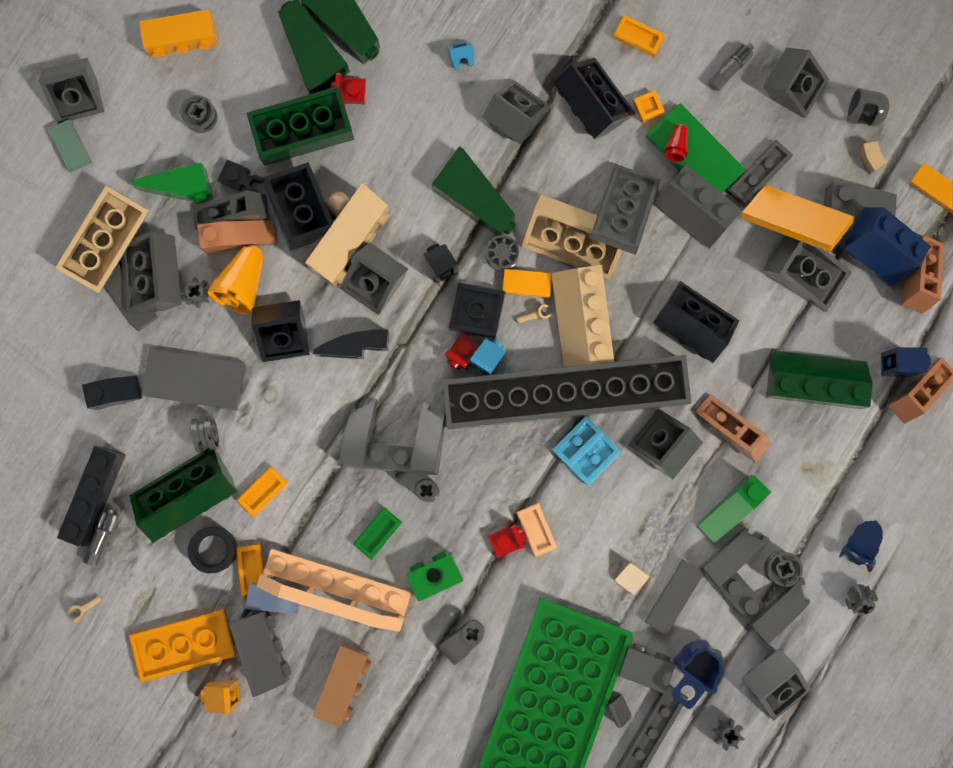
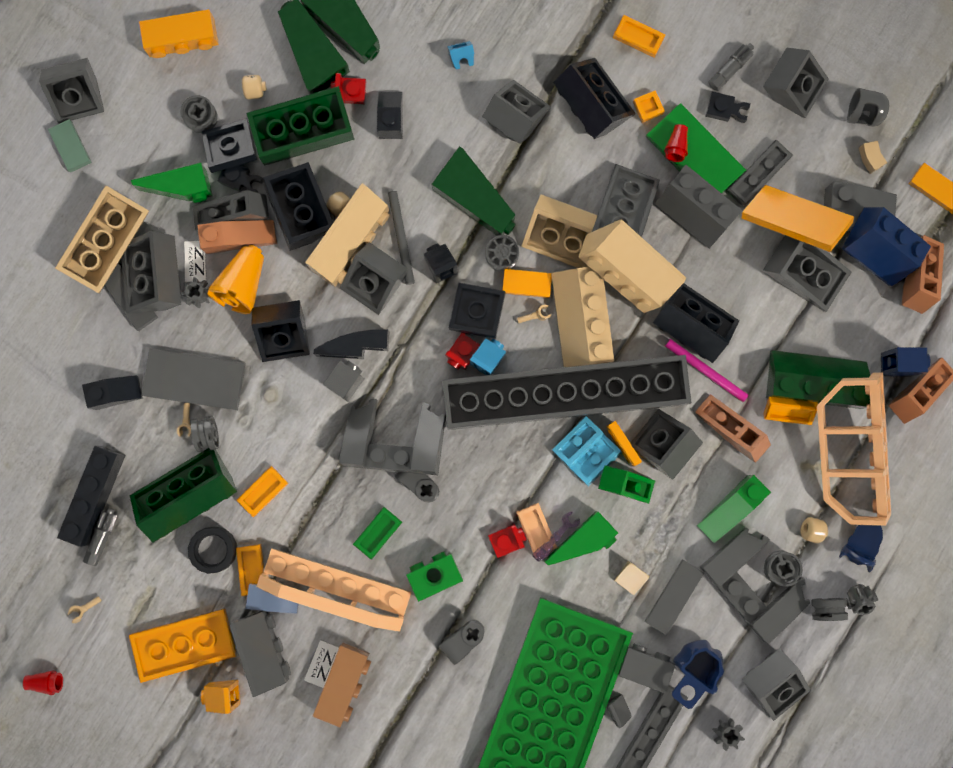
(46, 682): none -> red cone
(186, 421): none -> tan hand
(194, 261): none -> white sticker
(229, 145): none -> black plate
(253, 86): none -> tan piece
(321, 664): none -> white sticker
(344, 380): none -> dark grey brick
(390, 115): none -> black slope
(401, 237): none -> dark grey bar
(544, 550): none -> piece
(587, 538): none -> green slope
(623, 444): none -> light orange tile
(626, 484): none -> green slope
(631, 265): none -> tan slope
(707, 371): none -> dark pink bar
(723, 107): none -> black plate
(790, 410): none -> light orange tile
(814, 530): none -> tan piece
(829, 609): none -> dark grey wheel
(878, 458): none -> light nougat plate

